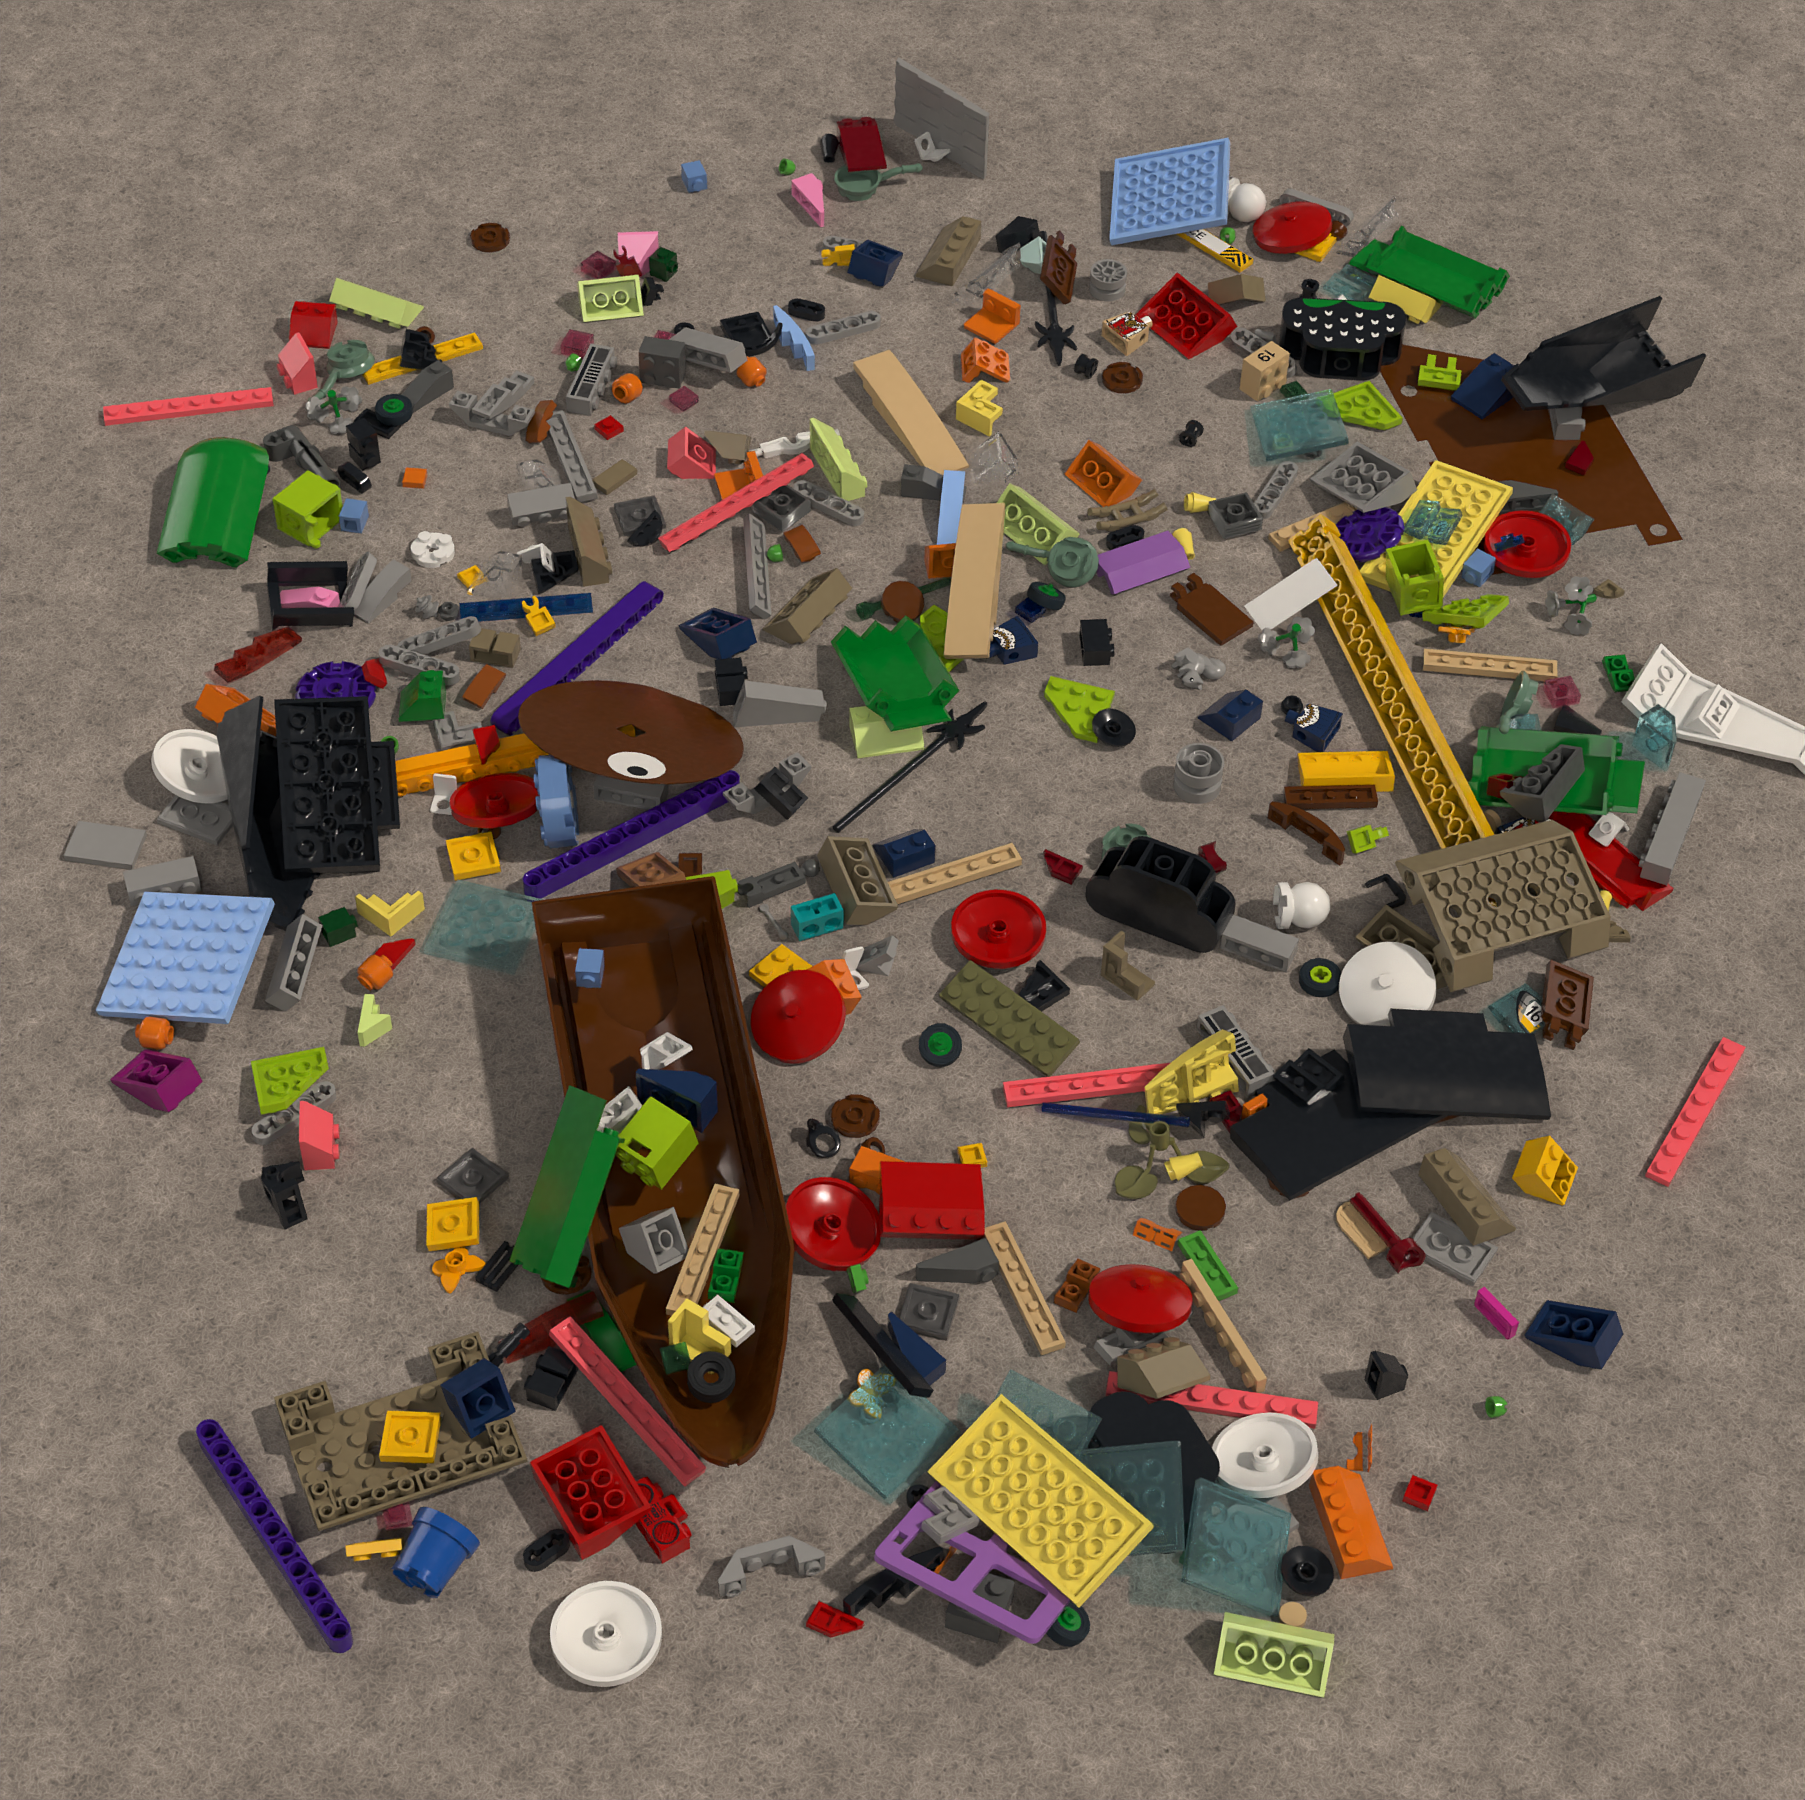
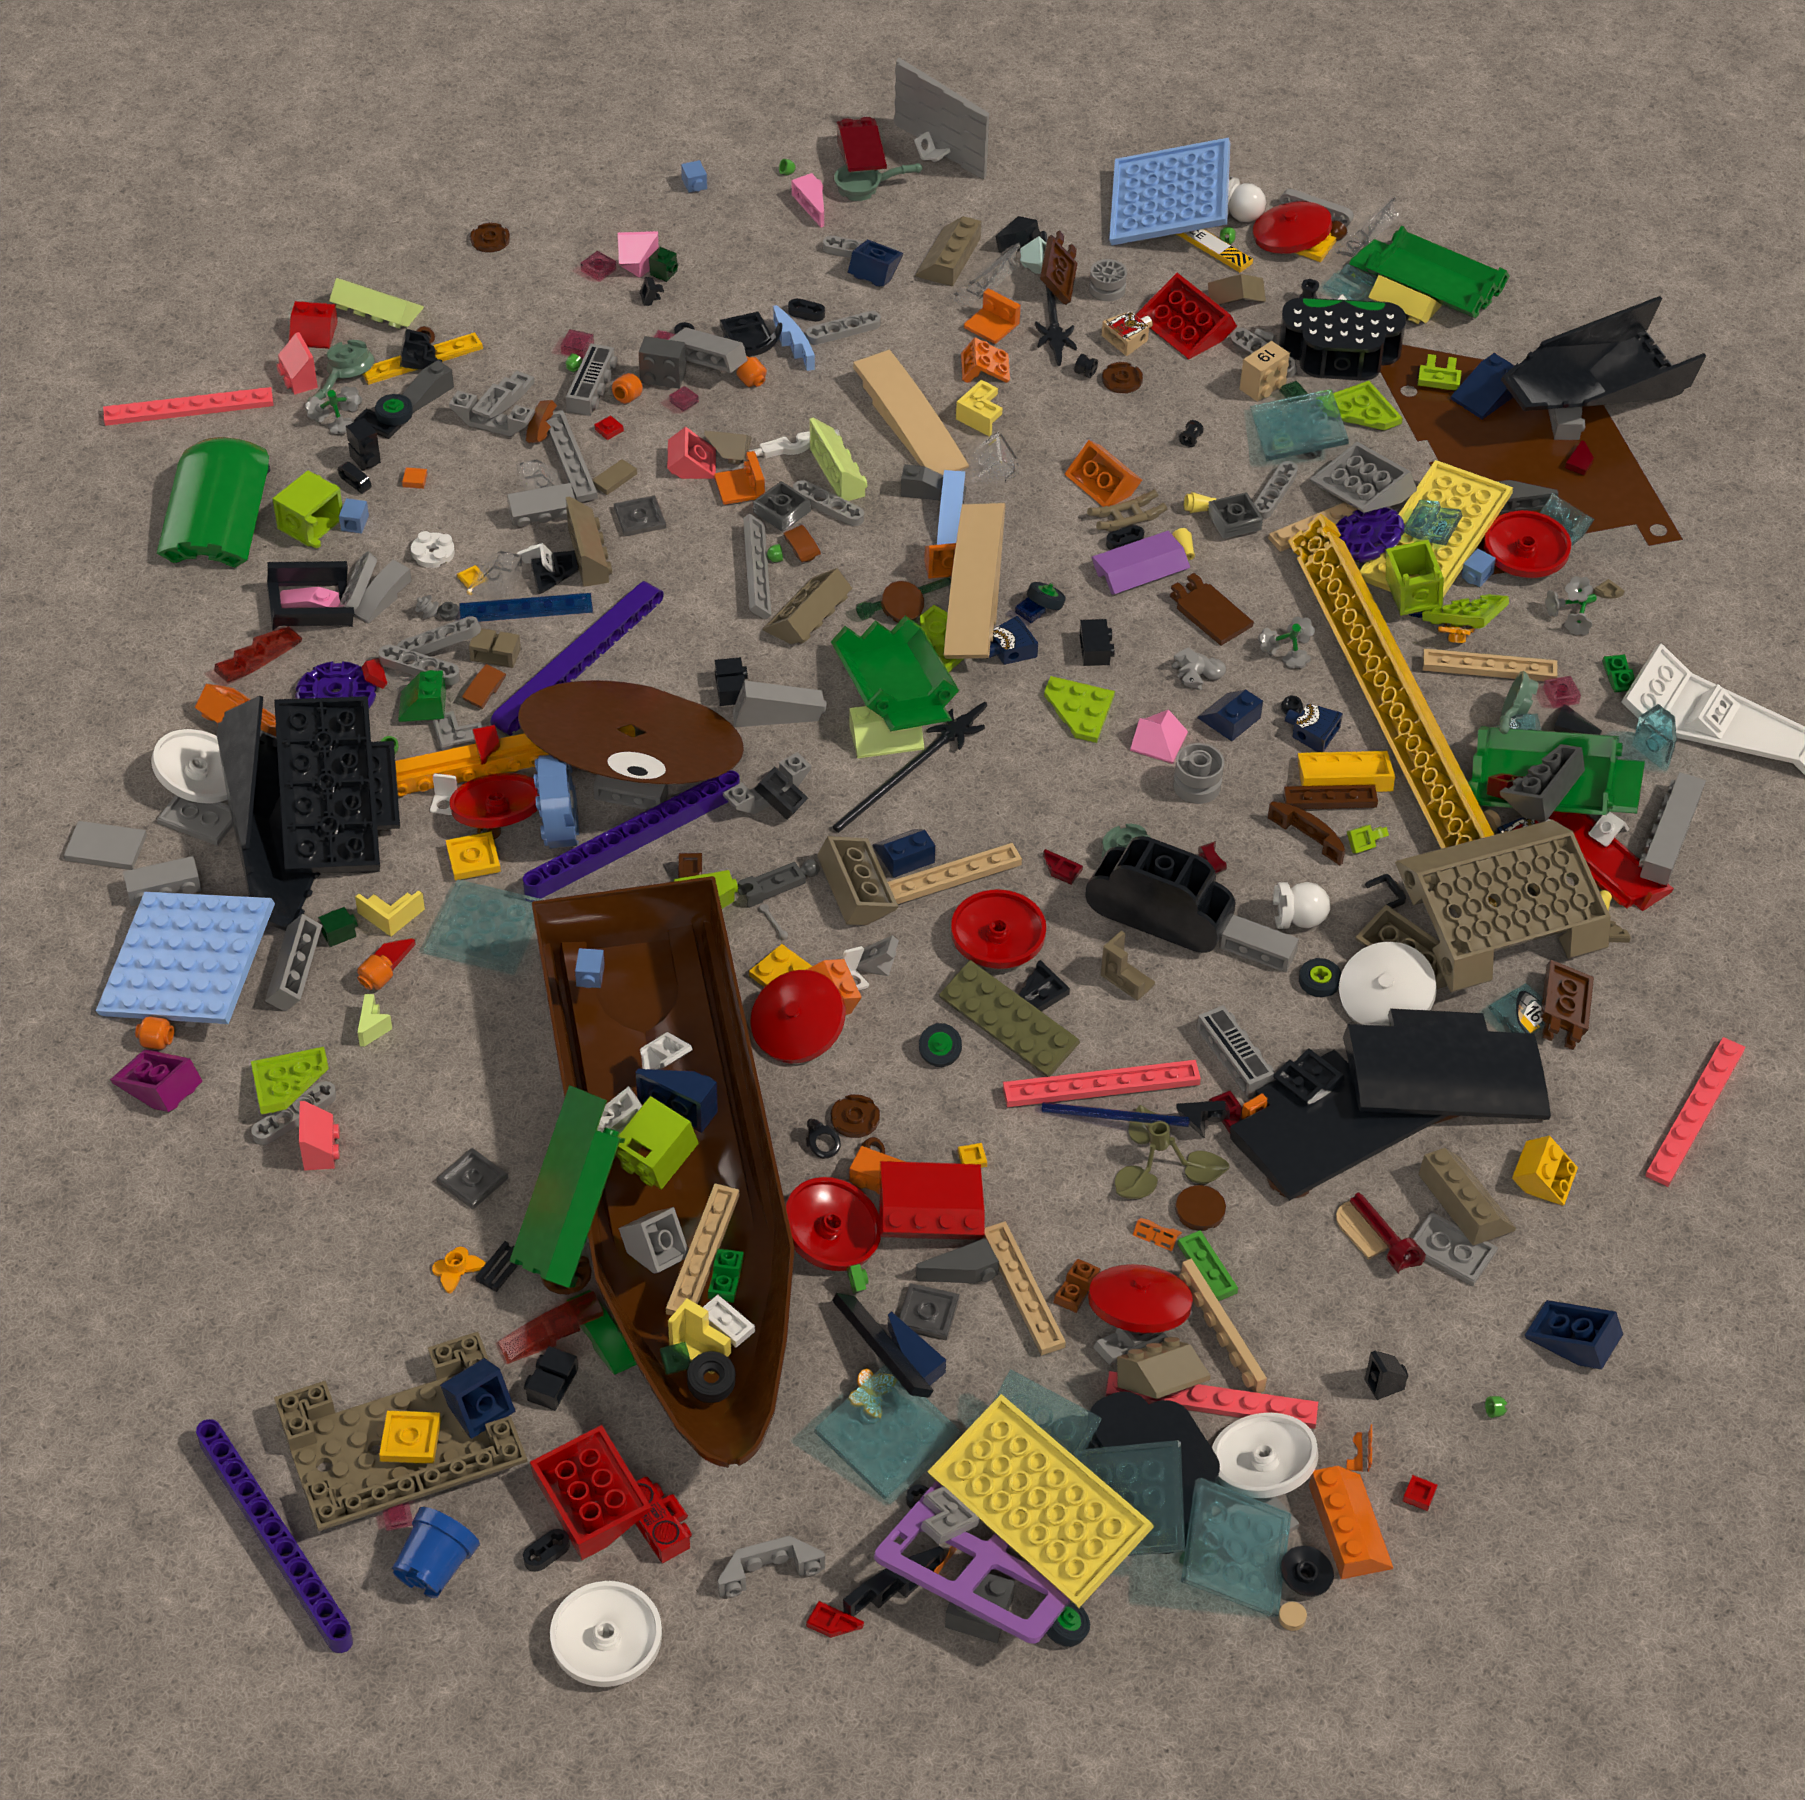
(280, 1184): black tile -> none
(297, 445): dark grey piece -> none
(386, 1547): yellow plate -> none
(452, 1224): yellow plate -> none
(508, 1344): black axle -> none
(538, 619): yellow plate -> none
(610, 298): yellowish green slope -> none
(627, 266): dark red plate -> none
(627, 1401): coral plate -> none
(648, 531): black tile -> none
(649, 871): medium nougat tile -> none
(720, 633): dark blue slope -> none
(737, 501): coral plate -> none
(817, 917): teal brick -> none
(829, 145): black cone -> none
(841, 255): yellow plate -> none
(1031, 522): yellowish green slope -> none
(1070, 561): sand green piece -> none
(1113, 727): black dish -> none
(1159, 736): none -> bright pink slope
(1181, 1166): light yellow cone -> none
(1194, 1075): light yellow wedge -> none
(1274, 1654): yellowish green slope -> none
(1290, 595): white piece -> none
(1496, 1313): dark pink tile -> none
(1508, 541): clear blue plate -> none

